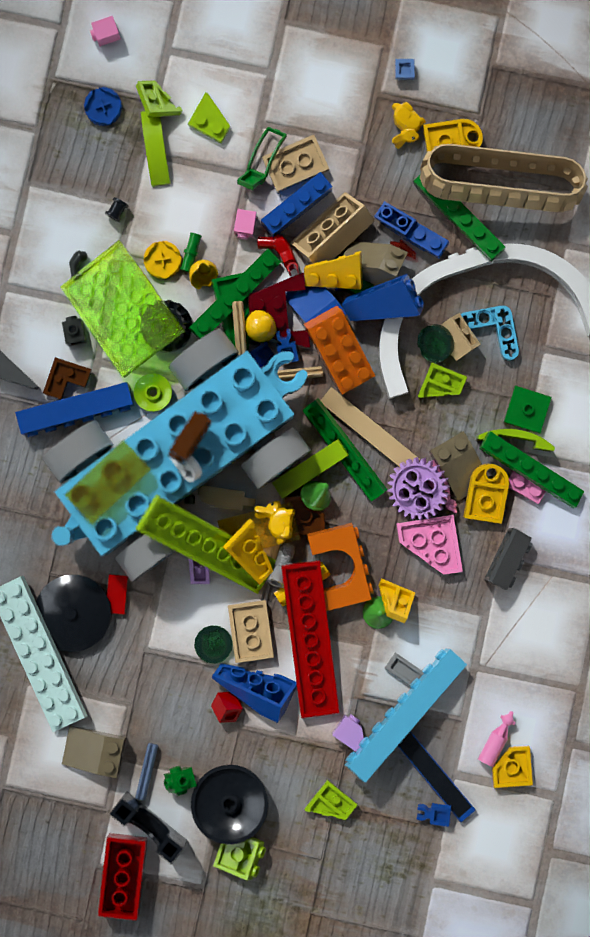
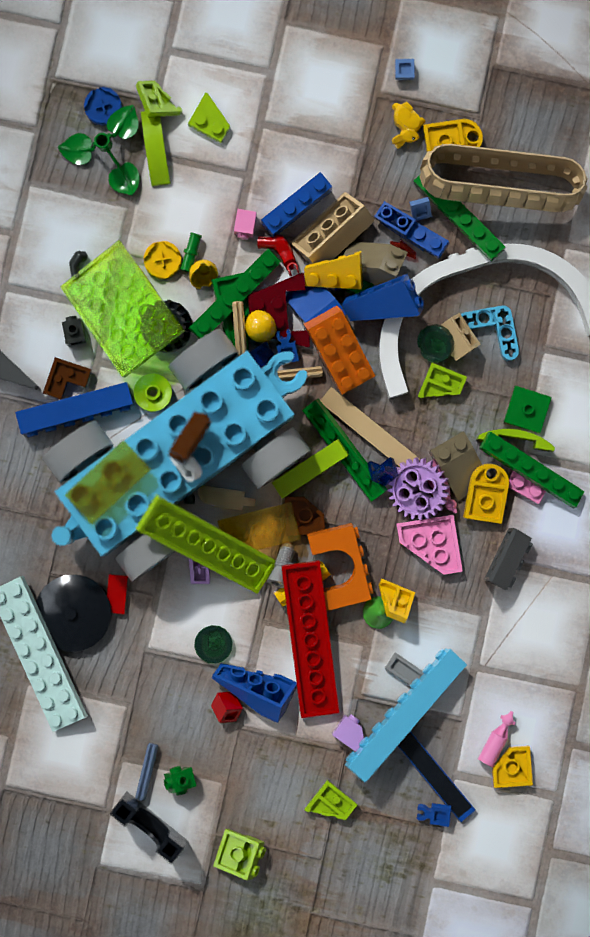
(78, 149): none -> green plant
(94, 751): dark tan slope -> none
(105, 31): bright pink brick -> none
(116, 209): black bush -> none
(122, 876): red brick -> none
(229, 804): black dish -> none
(248, 552): yellow wing -> none
(250, 631): tan plate -> none
(253, 178): green piece -> none
(279, 520): yellow animal -> none
(296, 163): tan plate -> none
(316, 495): bright green hat -> none
(383, 473): none -> clear blue panel
(420, 209): none -> medium blue plate

